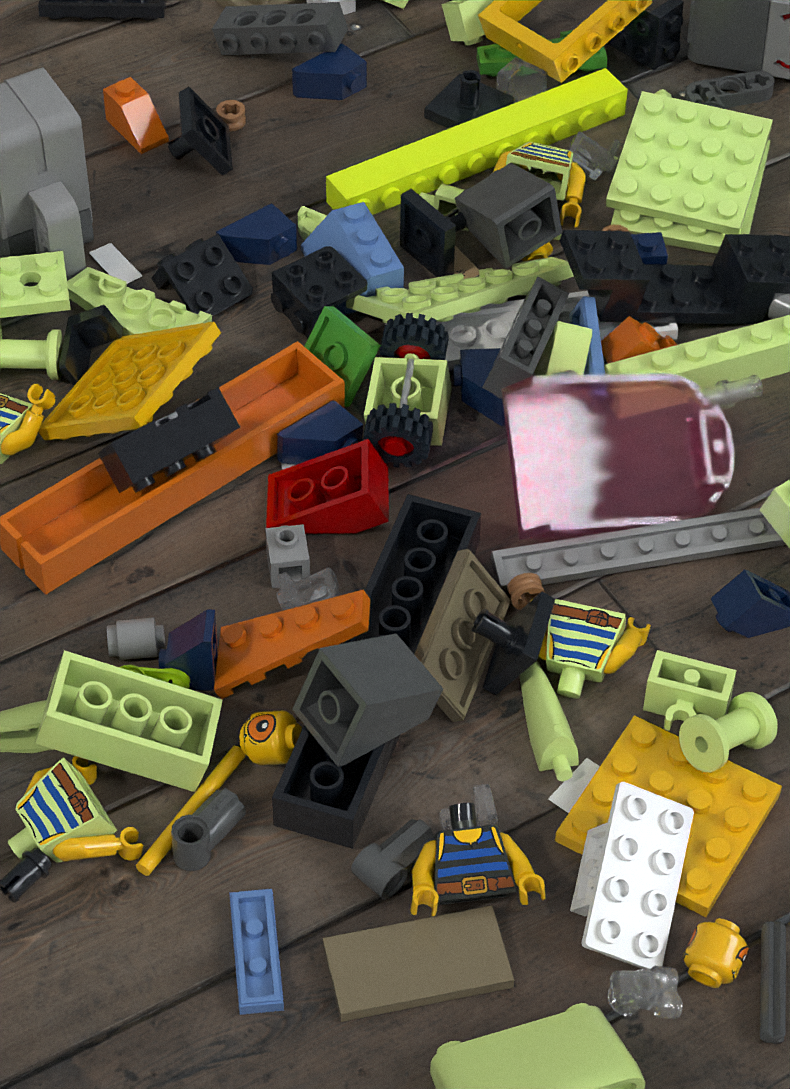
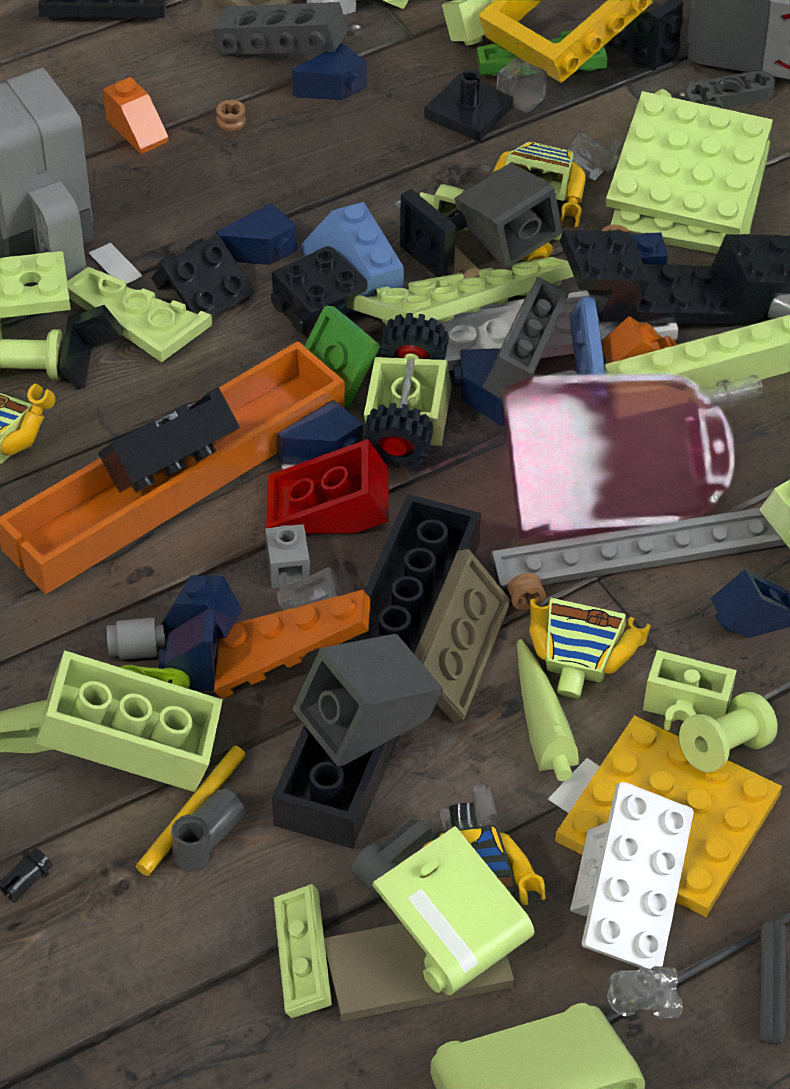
(68, 818): torso -> none
(129, 382): yellow plate -> none
(200, 594): none -> dark blue slope
(202, 132): black tile -> none
(256, 952): medium blue tile -> none
(269, 737): yellow head -> none
(302, 951): none -> yellowish green tile
(308, 221): yellowish green tile -> none
(455, 913): none -> yellowish green door
(478, 143): neon yellow brick -> none
(516, 640): black tile -> none
(565, 350): yellowish green slope -> none
(715, 953): yellow head -> none

